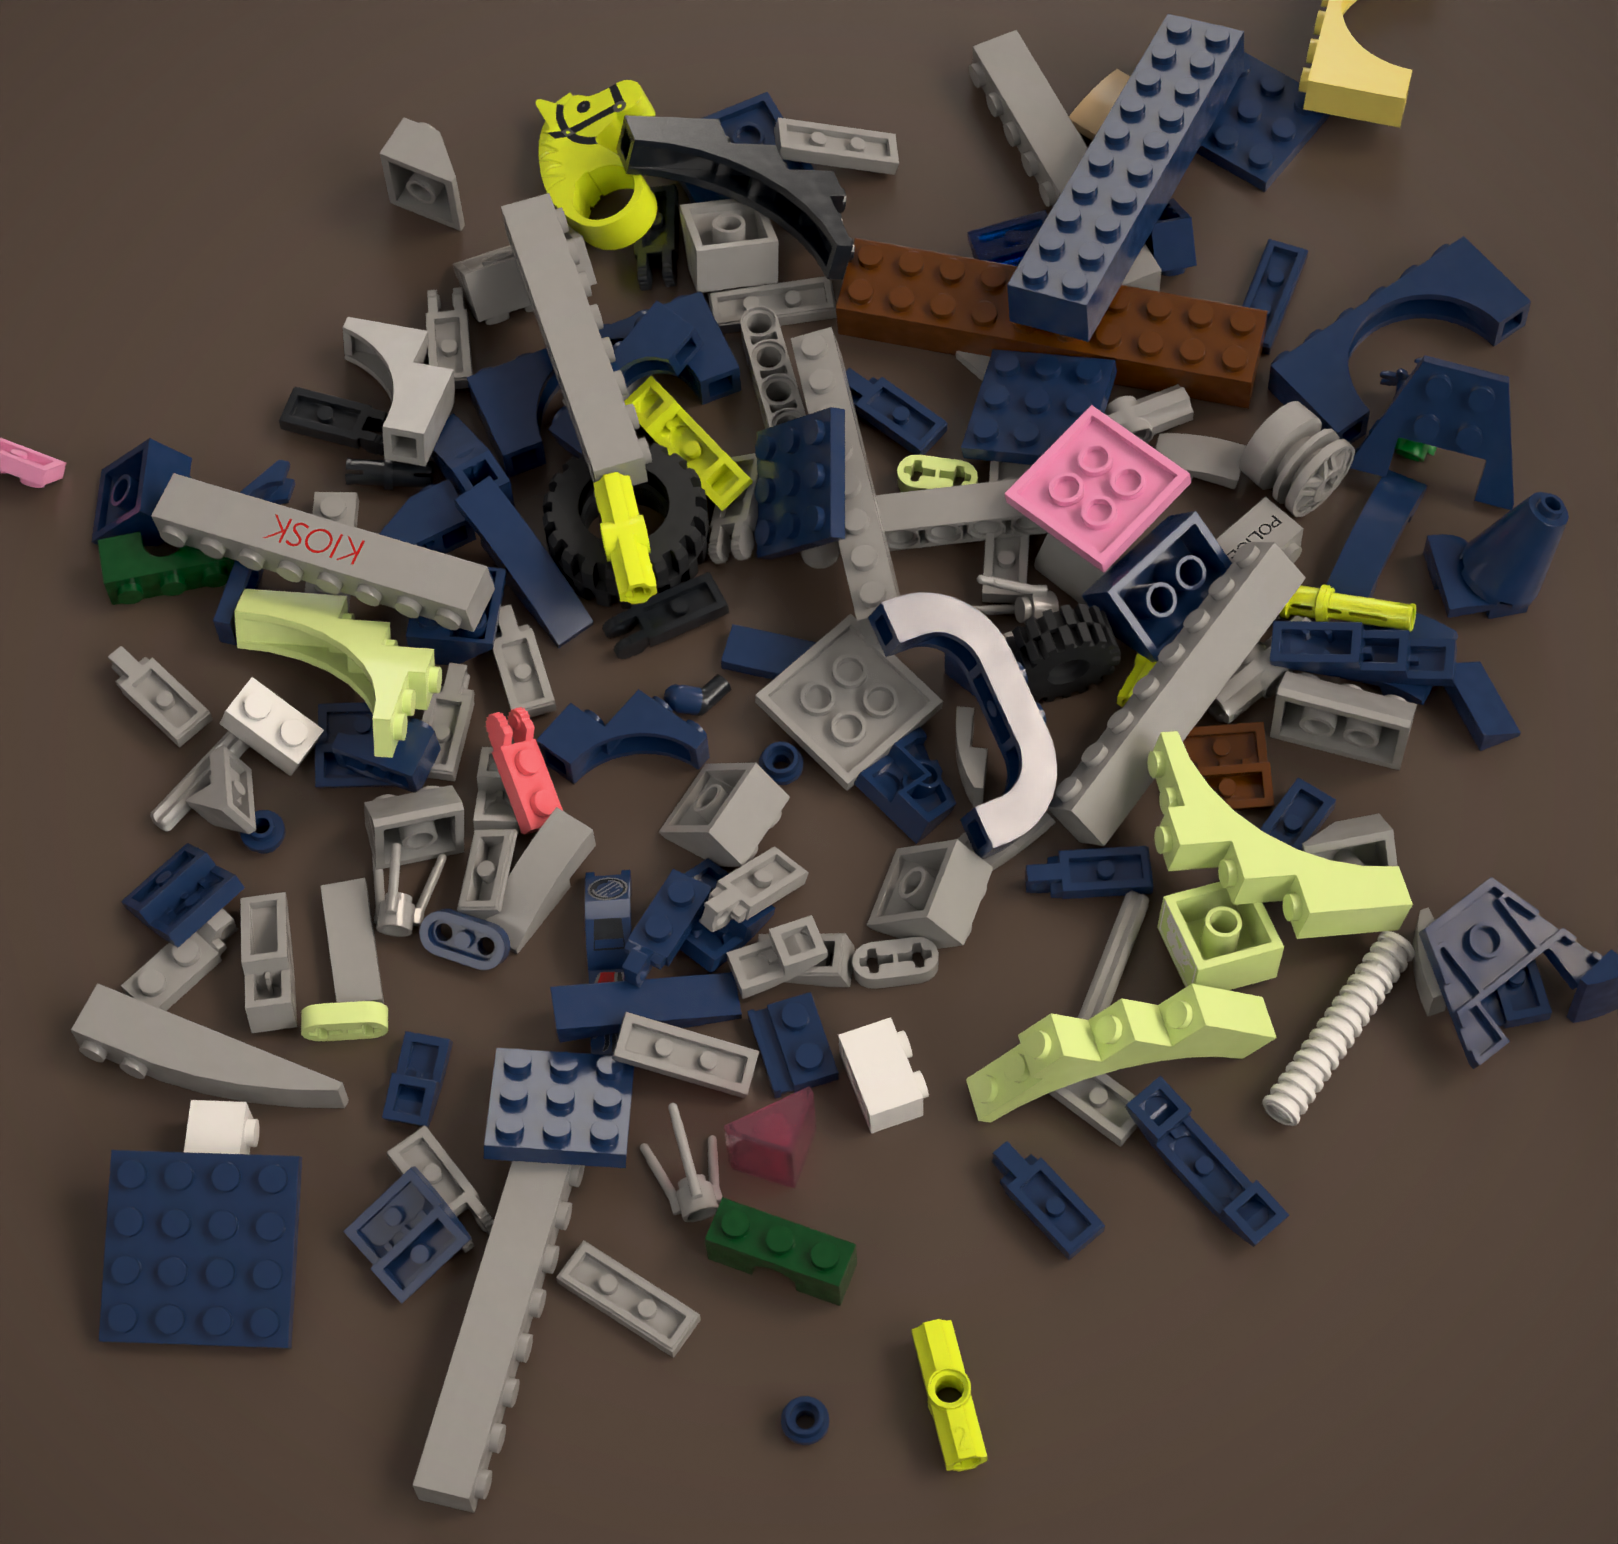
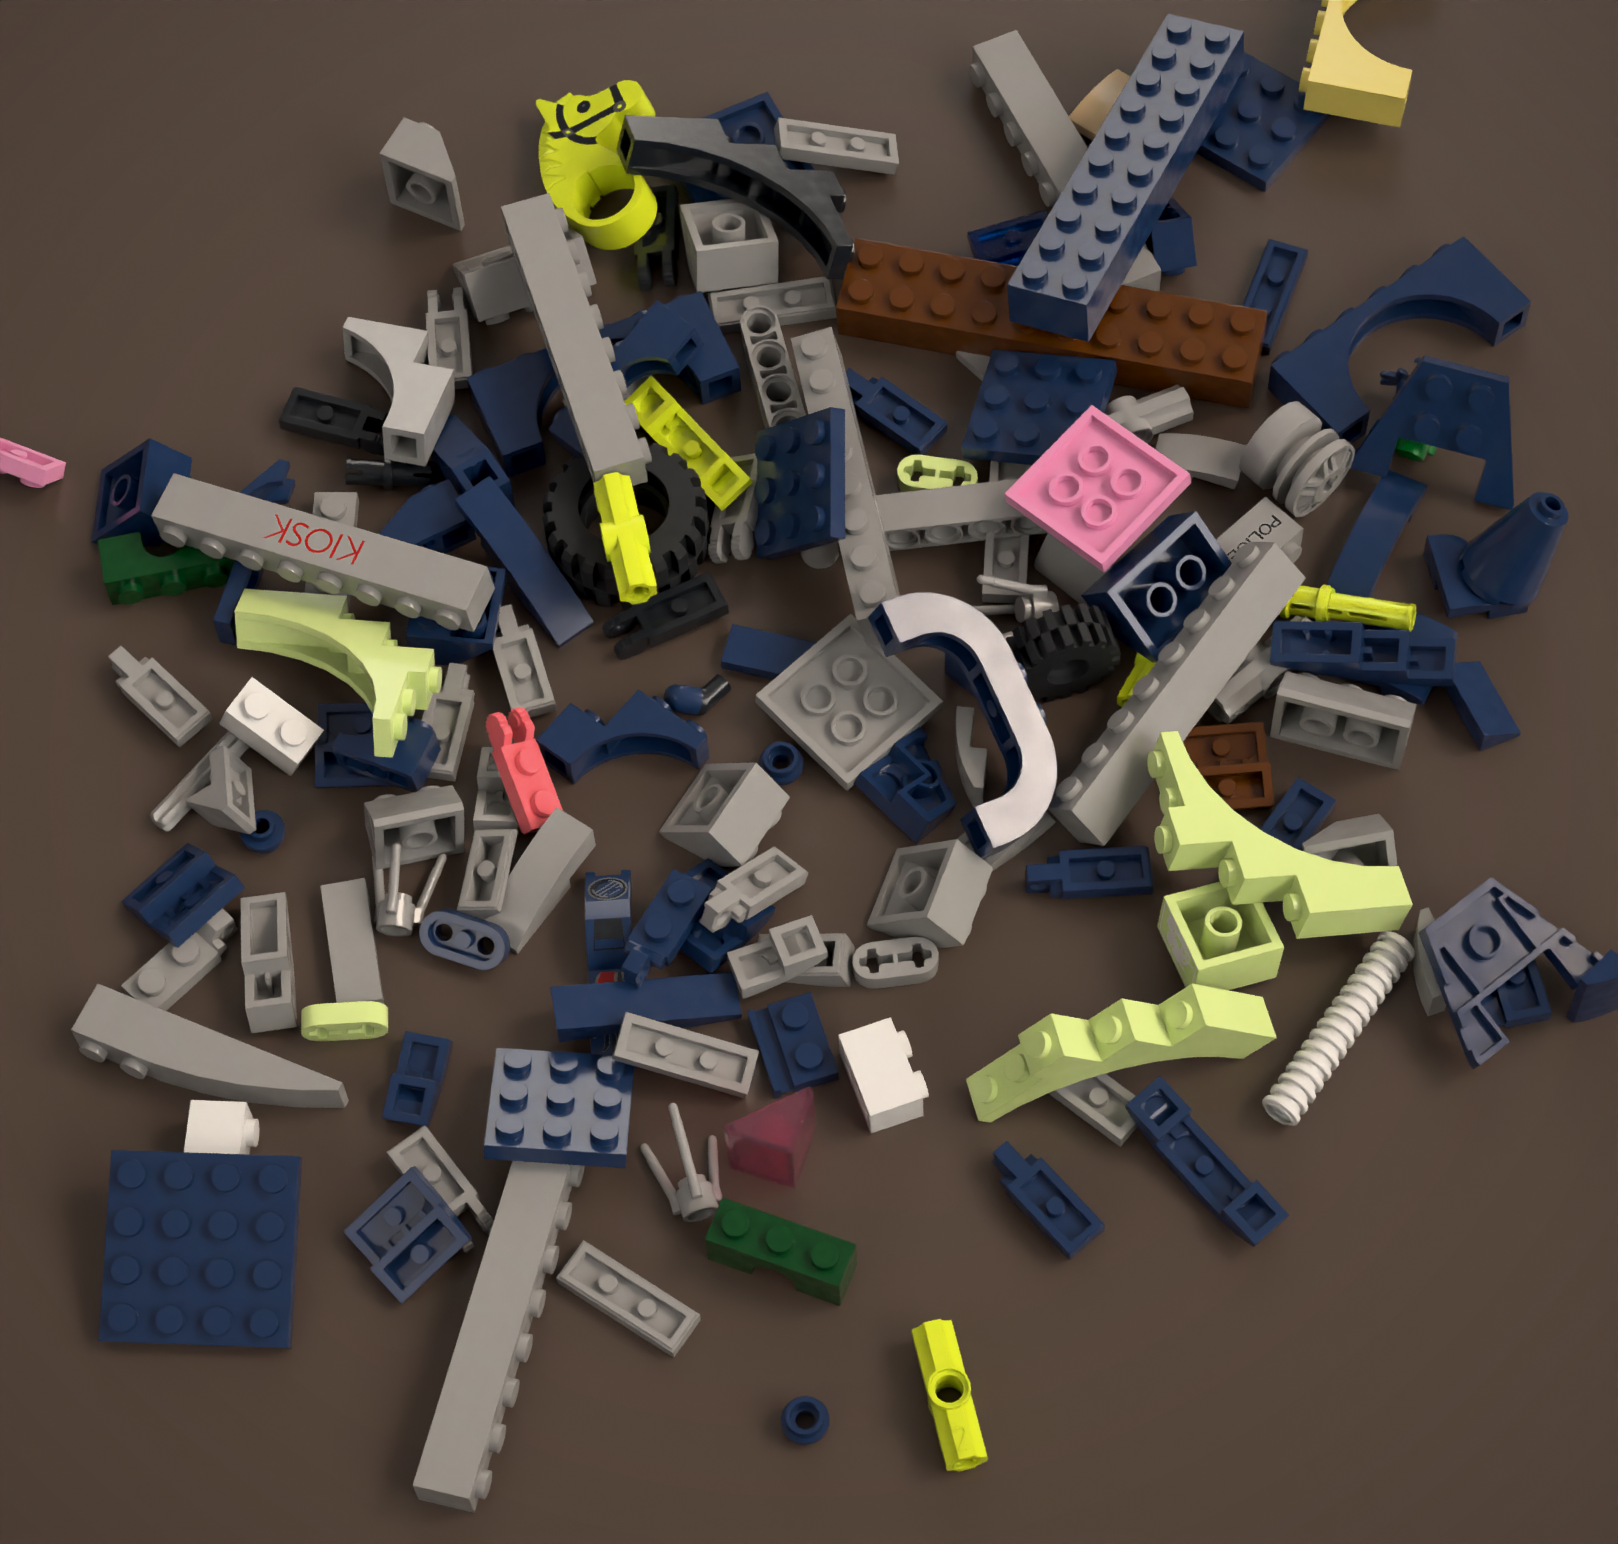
(1115, 955): light grey axle -> none

